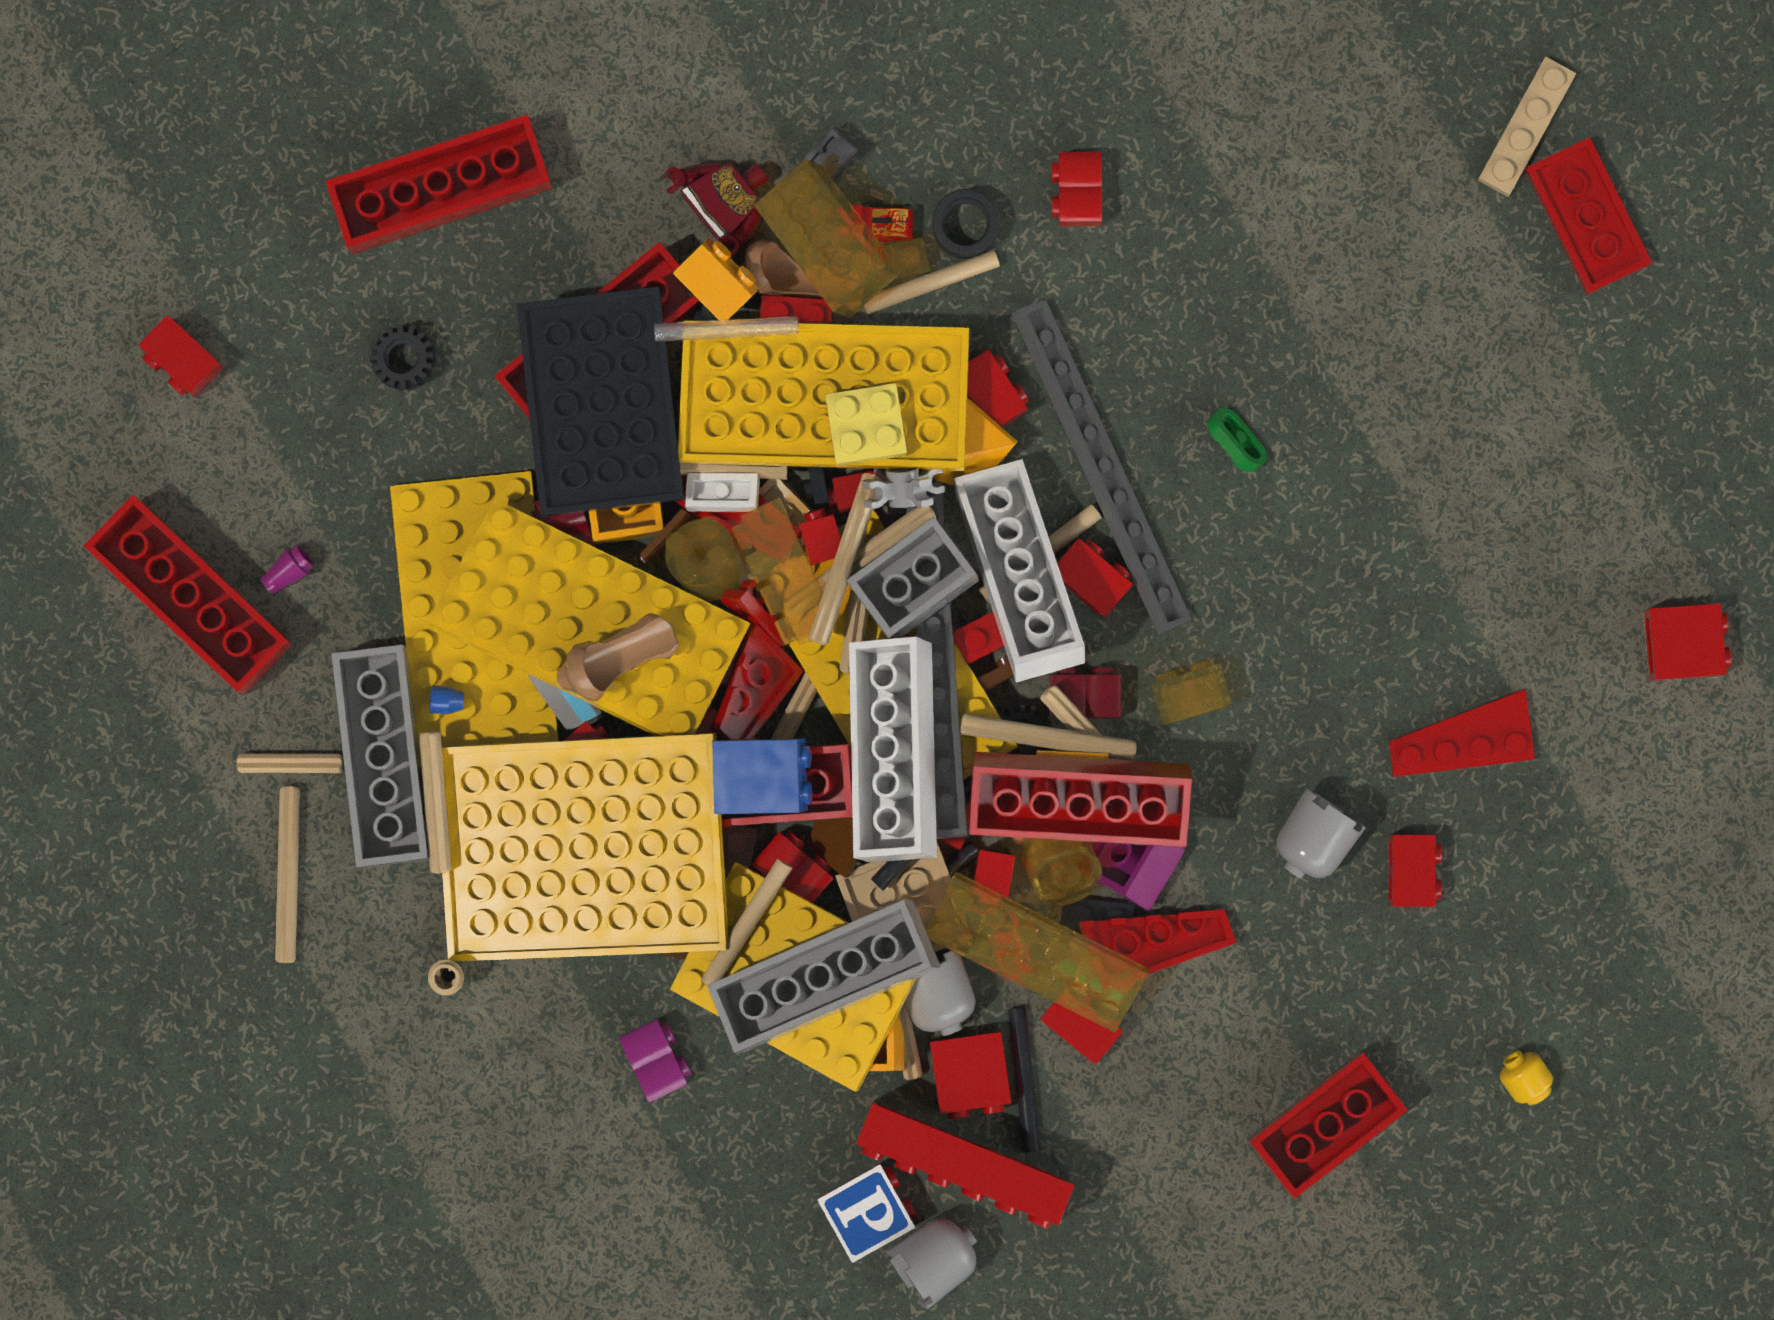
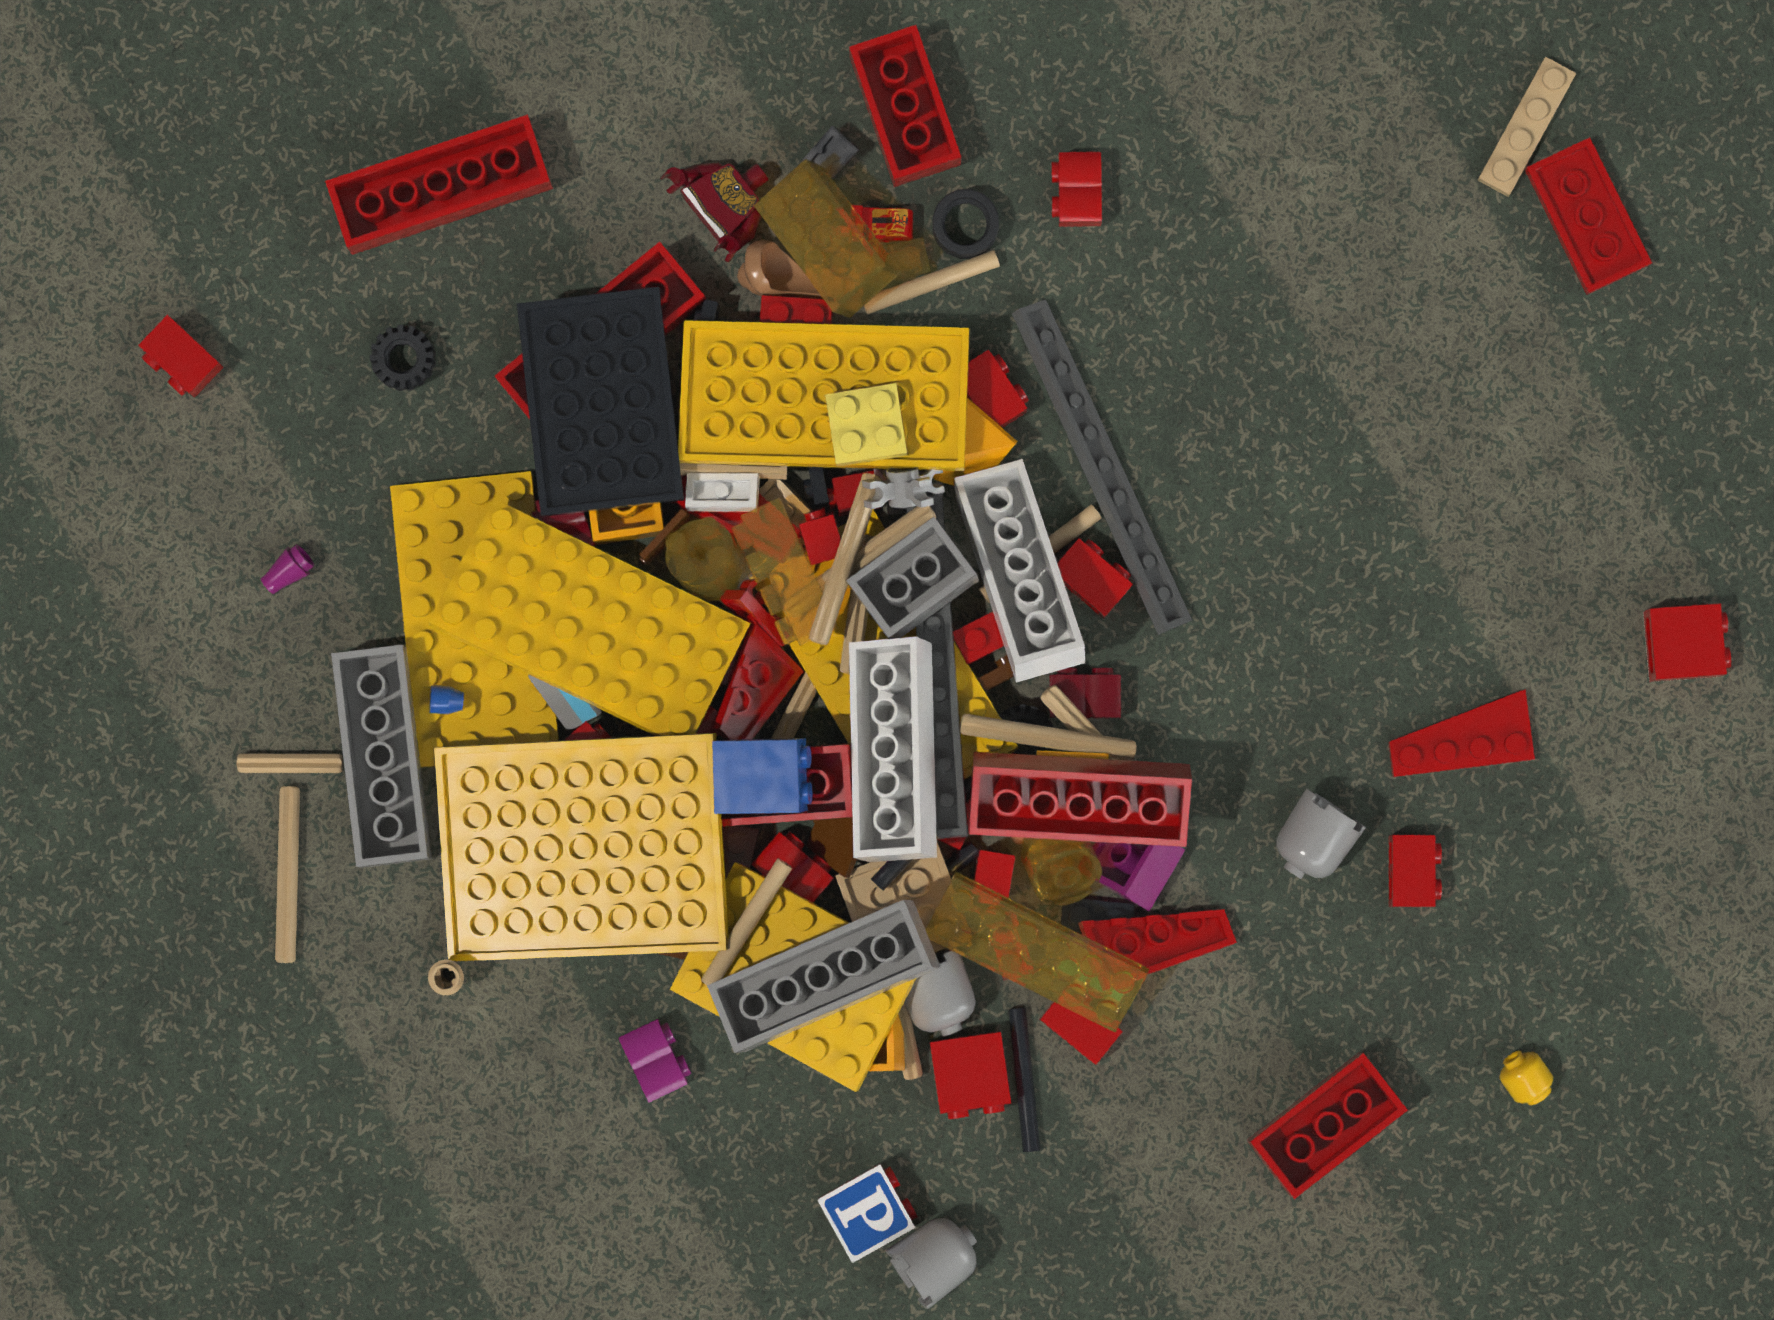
(188, 595): red brick -> none
(435, 802): tan axle -> none
(595, 665): medium nougat hair -> none
(717, 279): light orange slope -> none
(726, 328): clear piece -> none
(905, 105): none -> red brick
(966, 1164): red brick -> none
(1191, 693): clear yellow brick -> none
(1237, 440): green plate -> none

